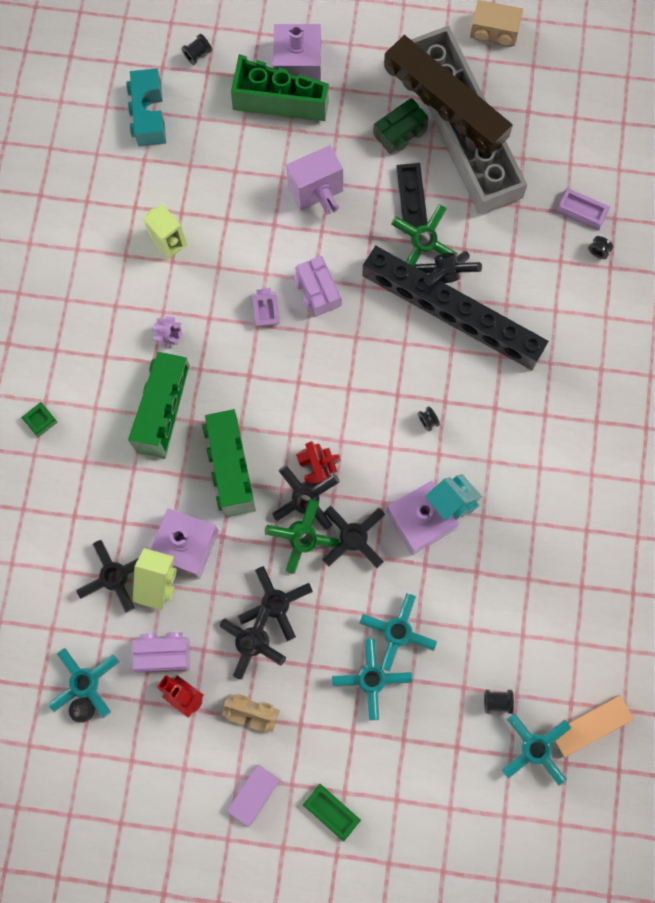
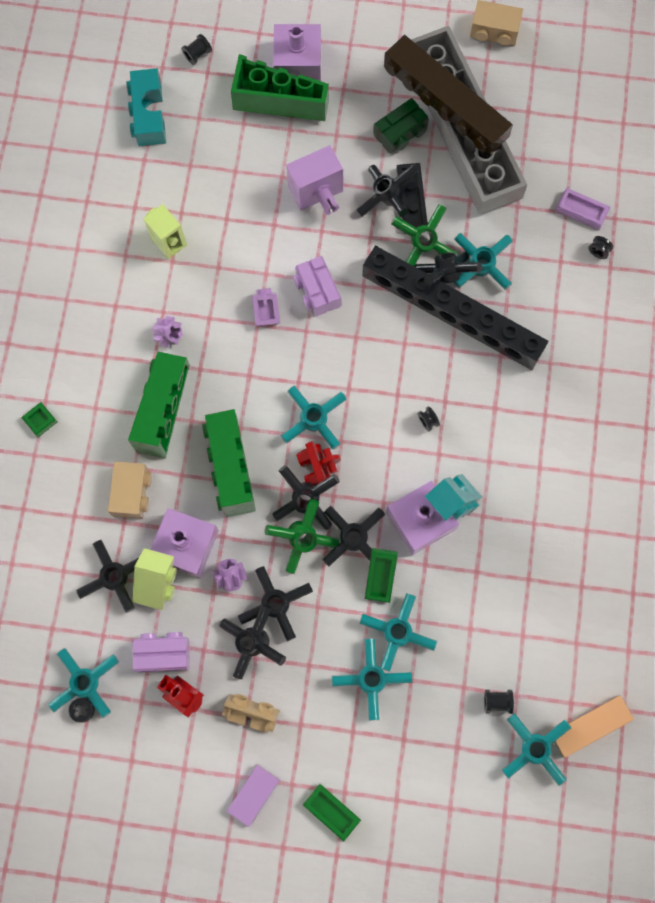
(129, 490): none -> tan brick
(230, 575): none -> lavender gear
(307, 409): none -> teal bar
(381, 575): none -> green tile
(387, 190): none -> black bar
(485, 253): none -> teal bar

